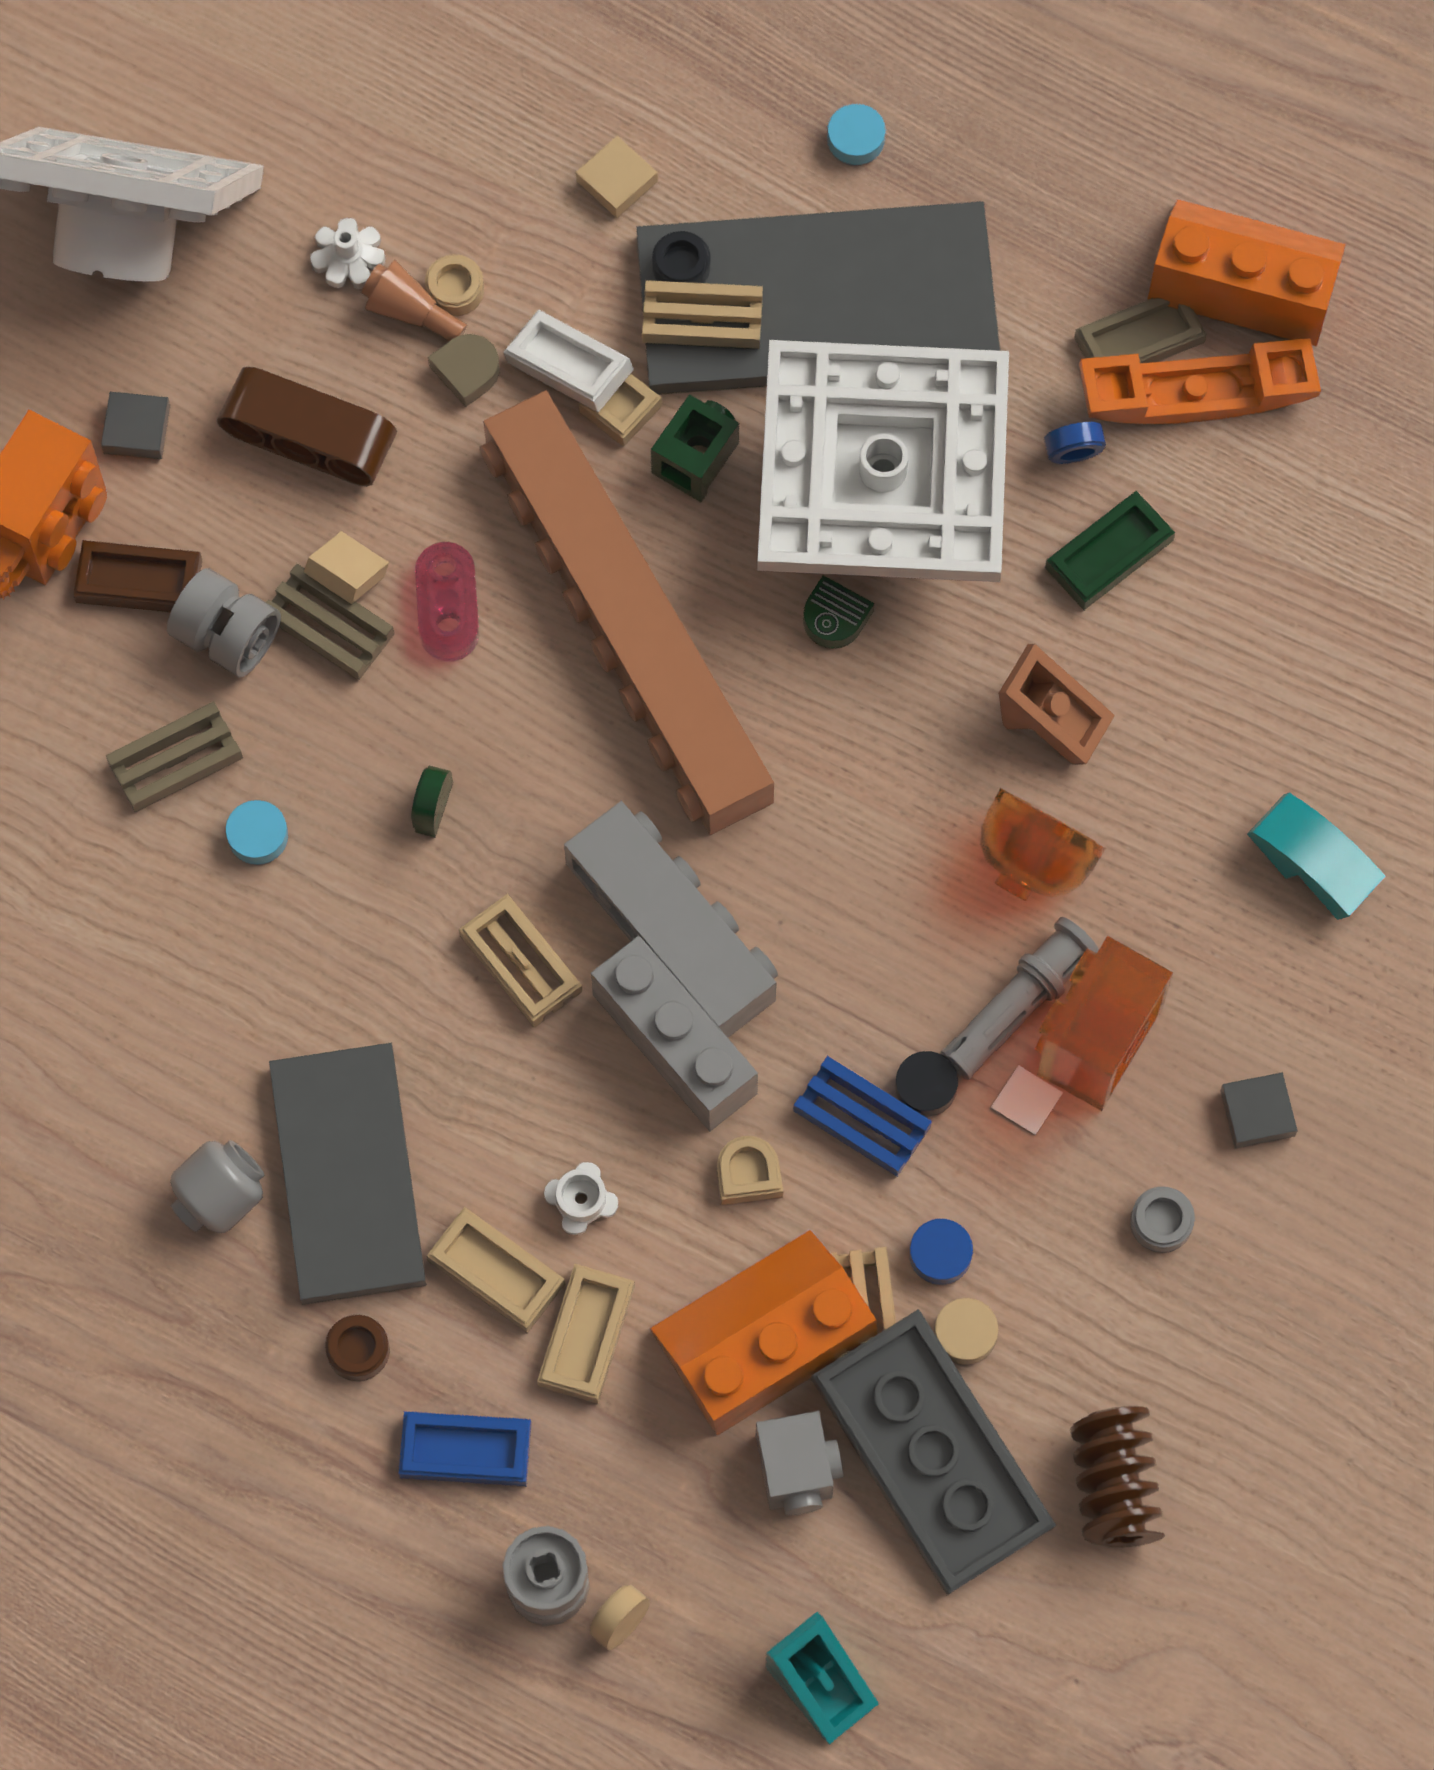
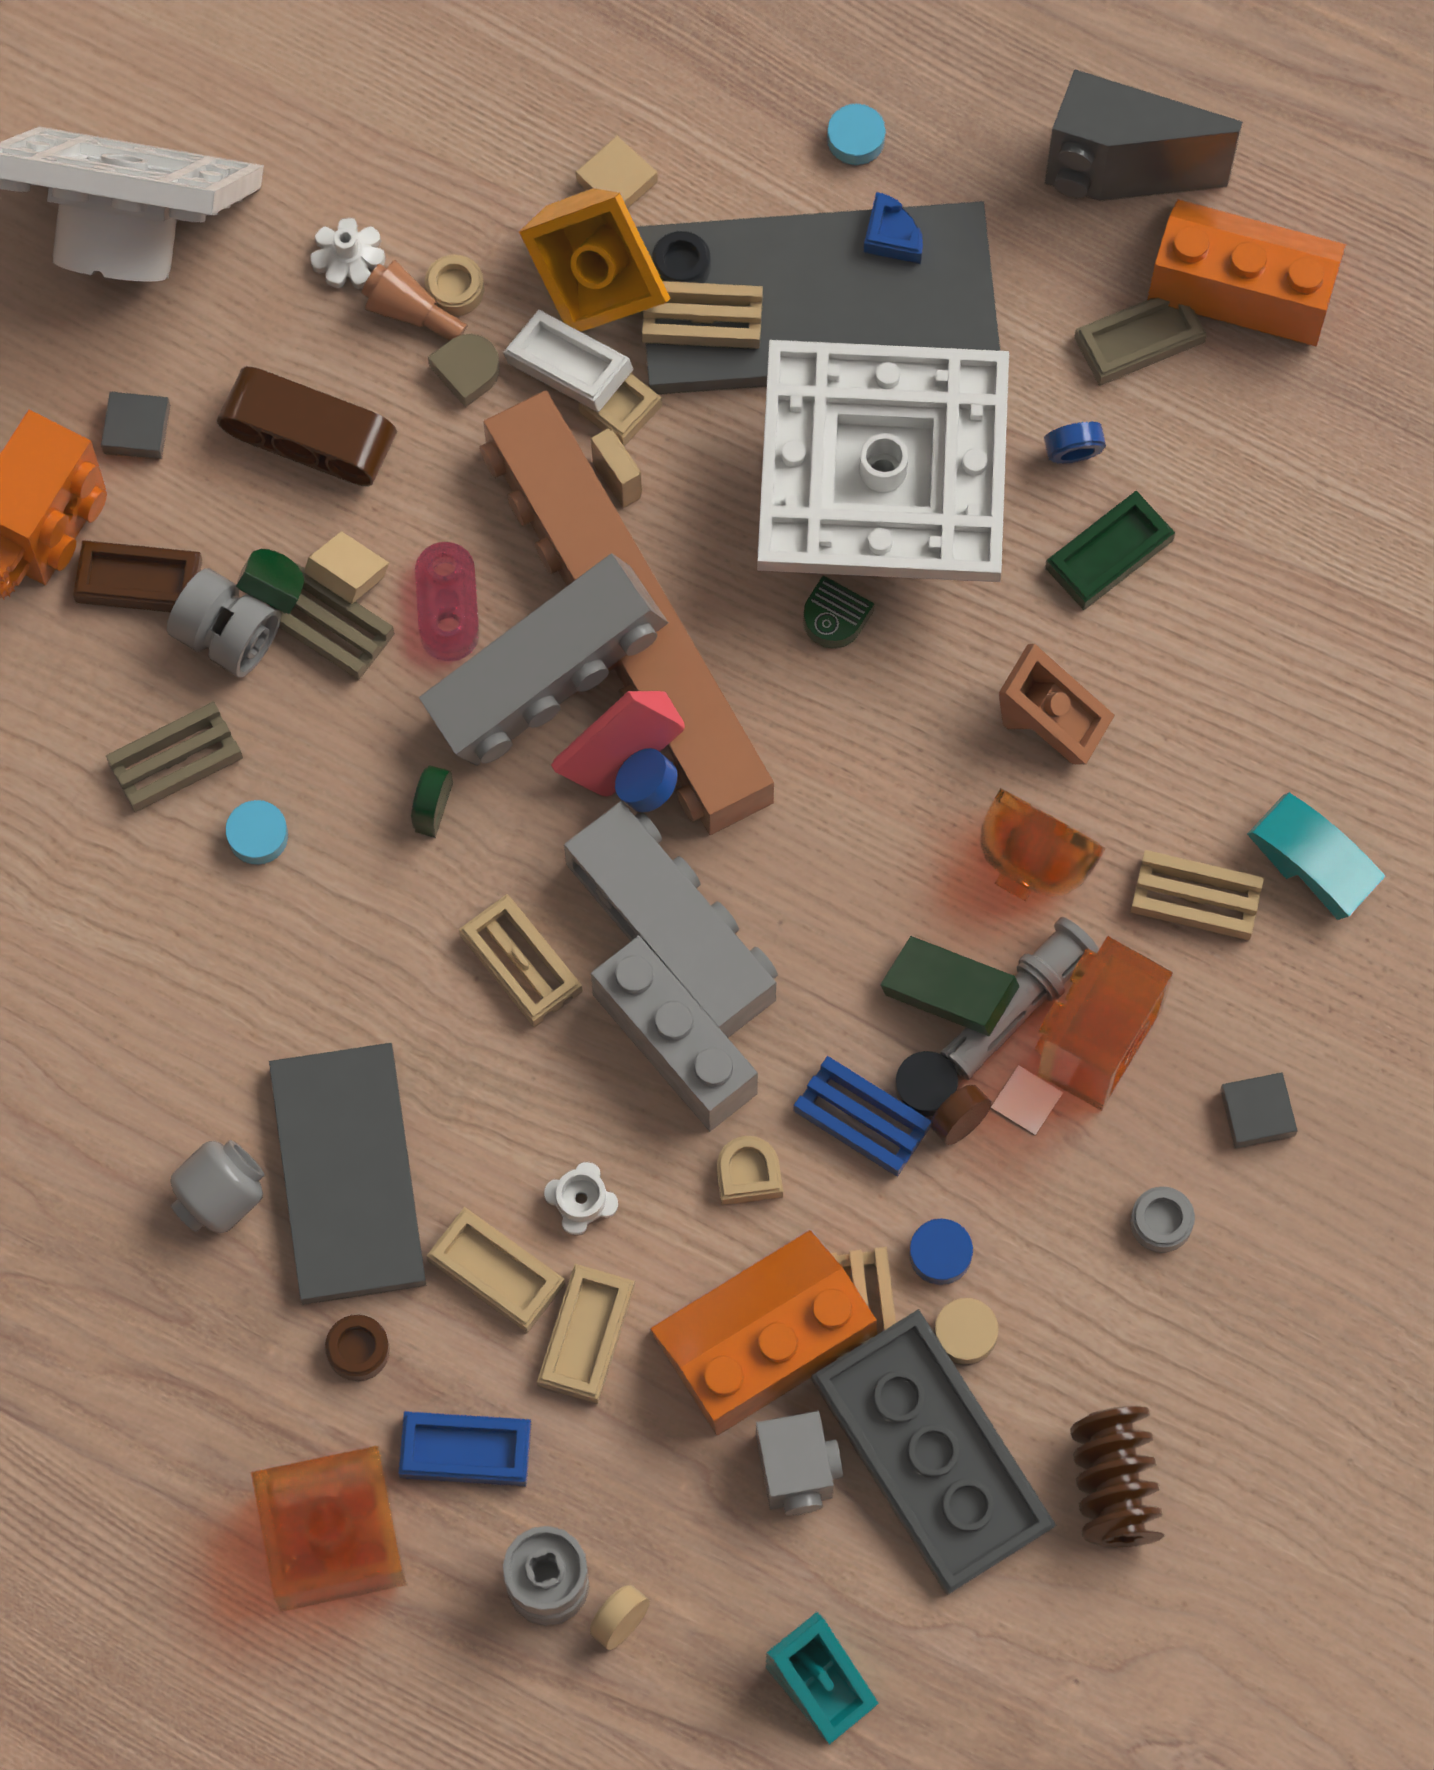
(272, 579): none -> dark green tile
(328, 1528): none -> clear orange brick
(544, 661): none -> light grey brick
(593, 259): none -> light orange slope
(616, 467): none -> tan tile
(630, 725): none -> coral slope
(646, 780): none -> blue tile
(693, 425): dark green brick -> none
(892, 231): none -> blue tile
(950, 985): none -> dark green tile
(960, 1114): none -> reddish brown tile
(1135, 143): none -> dark grey slope
(1200, 388): orange slope -> none
(1203, 874): none -> tan tile

